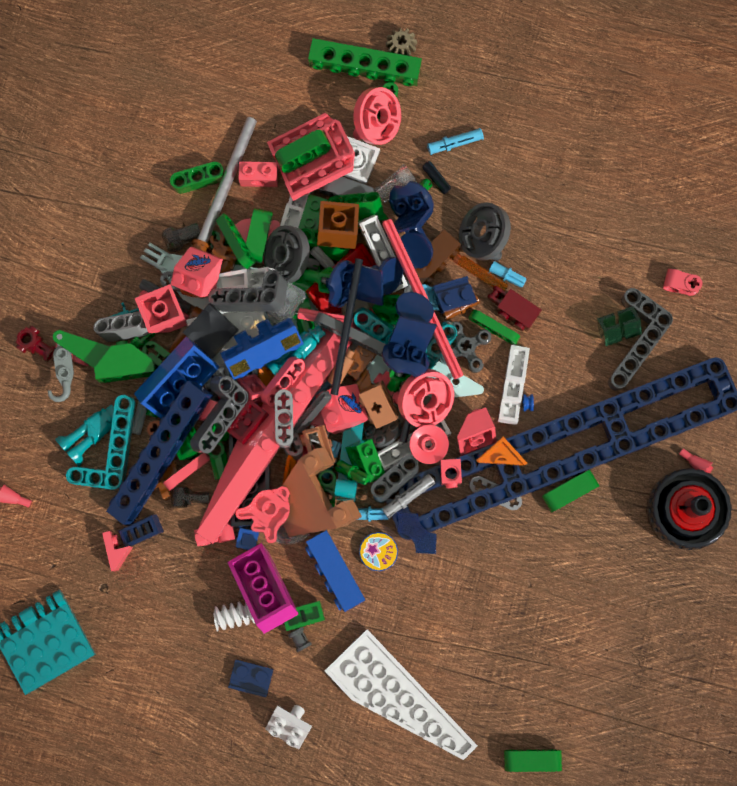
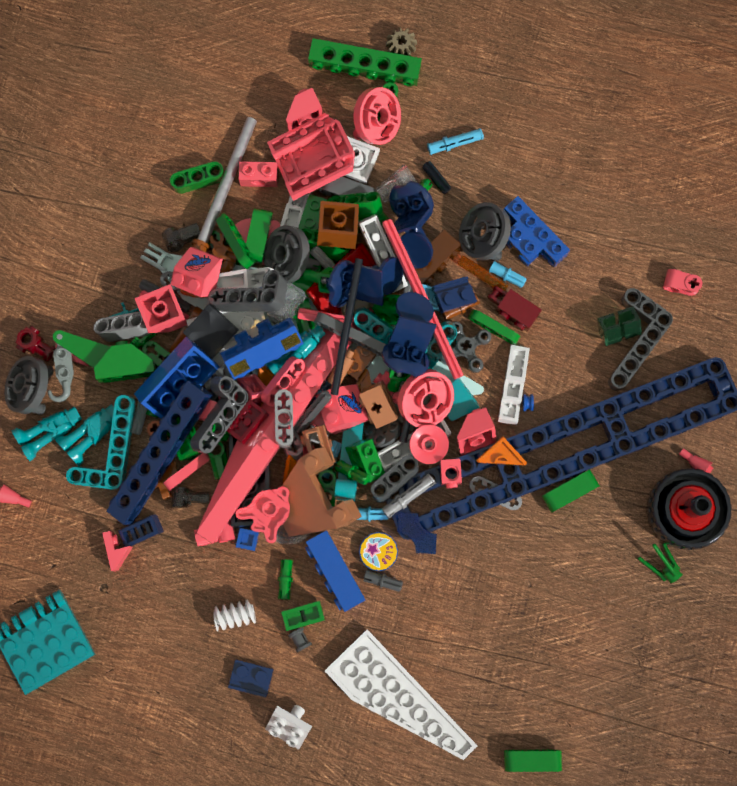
(27, 385): none -> dark grey piece
(55, 424): none -> teal piece
(262, 588): dark pink brick -> none
(285, 579): none -> green pin
(302, 151): green beam -> none
(303, 108): none -> coral slope
(383, 581): none -> dark grey axle
(463, 401): none -> teal torso
(532, 235): none -> blue piece
(671, 570): none -> green plant

